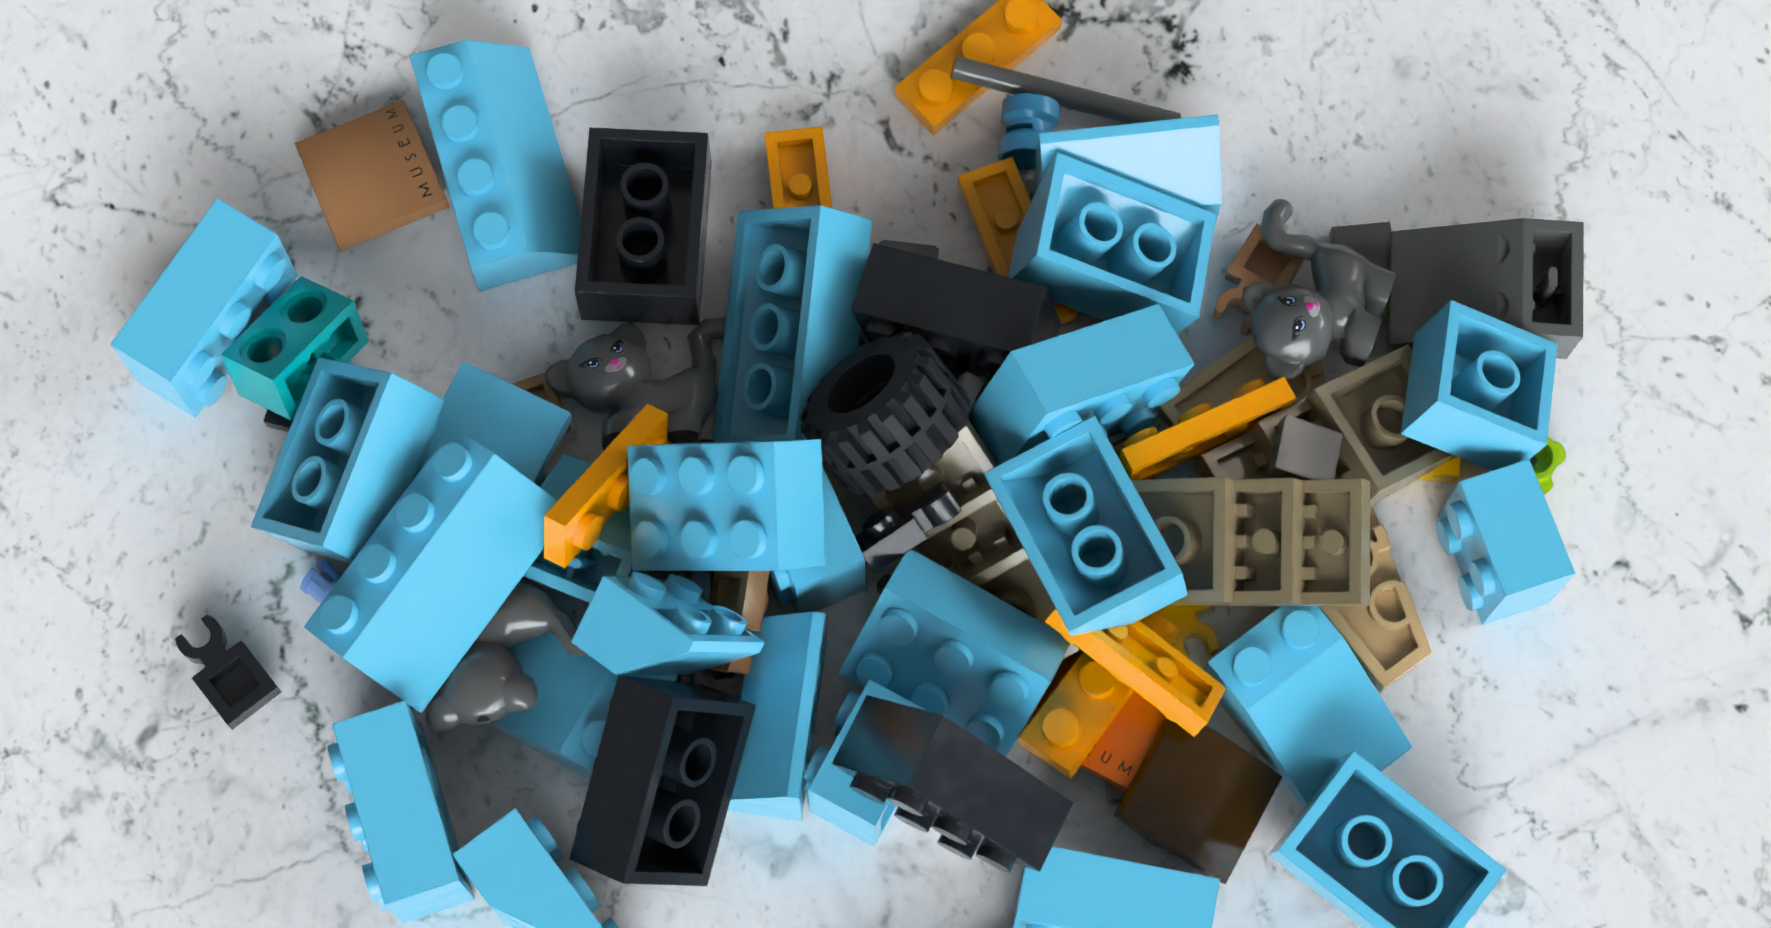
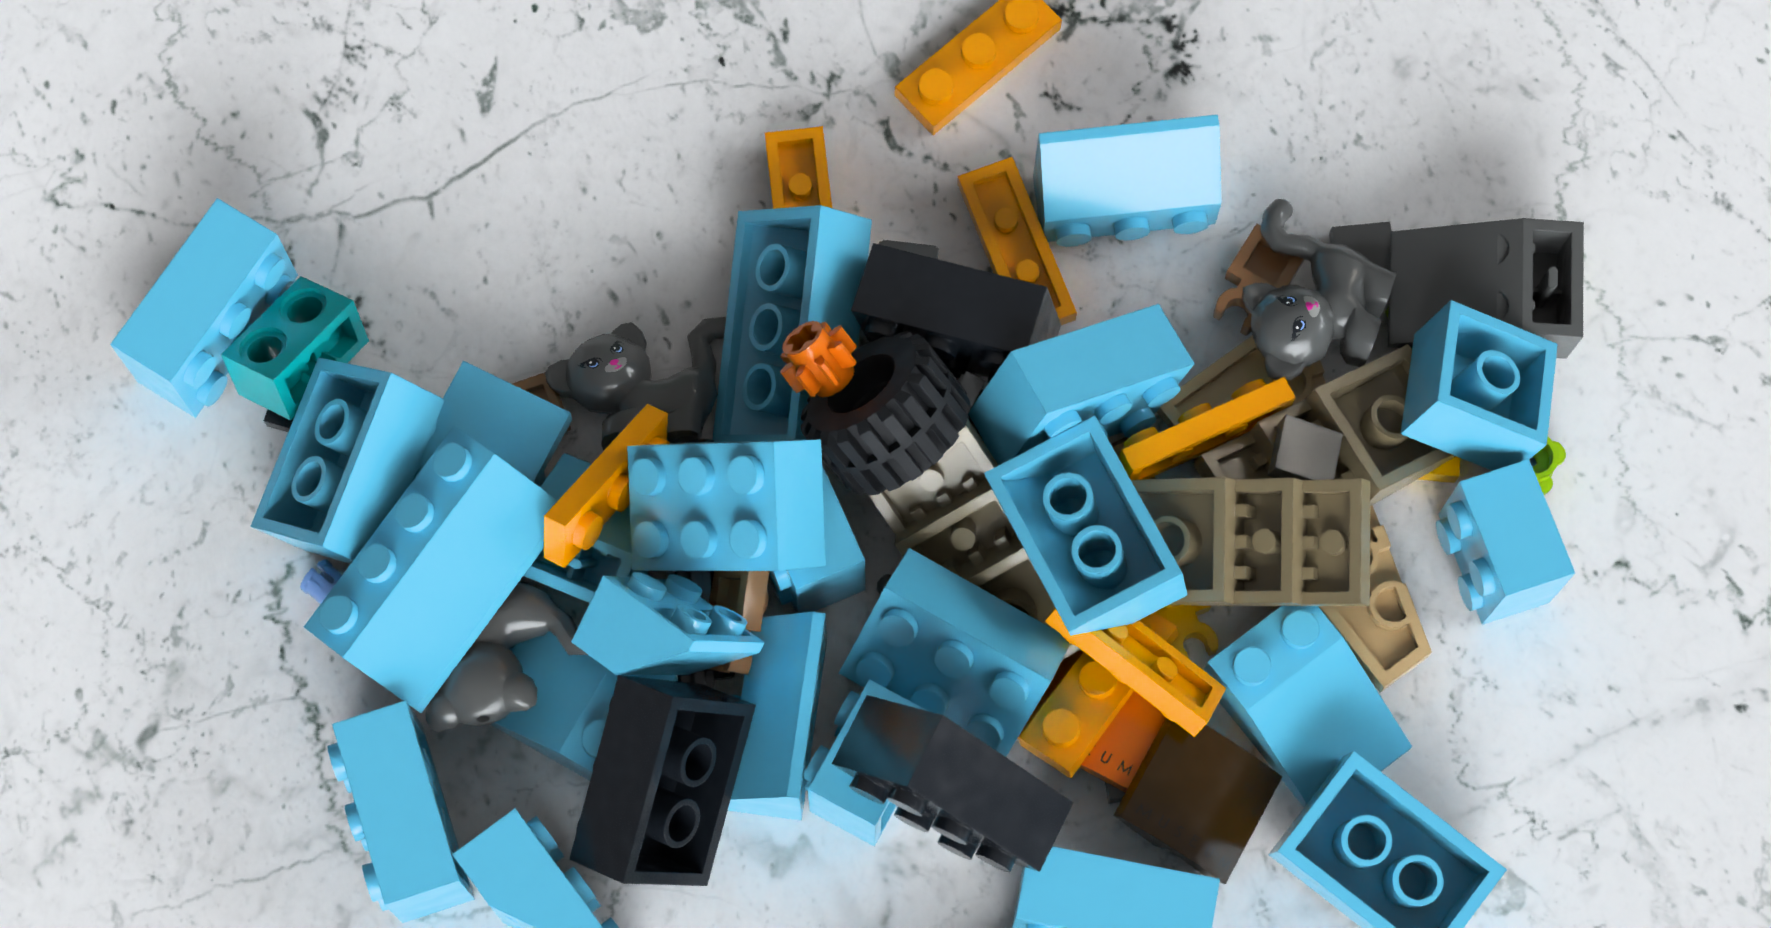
(231, 677): black plate -> none
(372, 175): medium nougat slope -> none
(499, 160): medium azure slope -> none
(643, 226): black brick -> none
(818, 359): none -> orange gear
(894, 532): black plate -> none
(1024, 119): dark azure wheel -> none
(1065, 94): dark grey bar -> none
(1113, 245): medium azure slope -> none

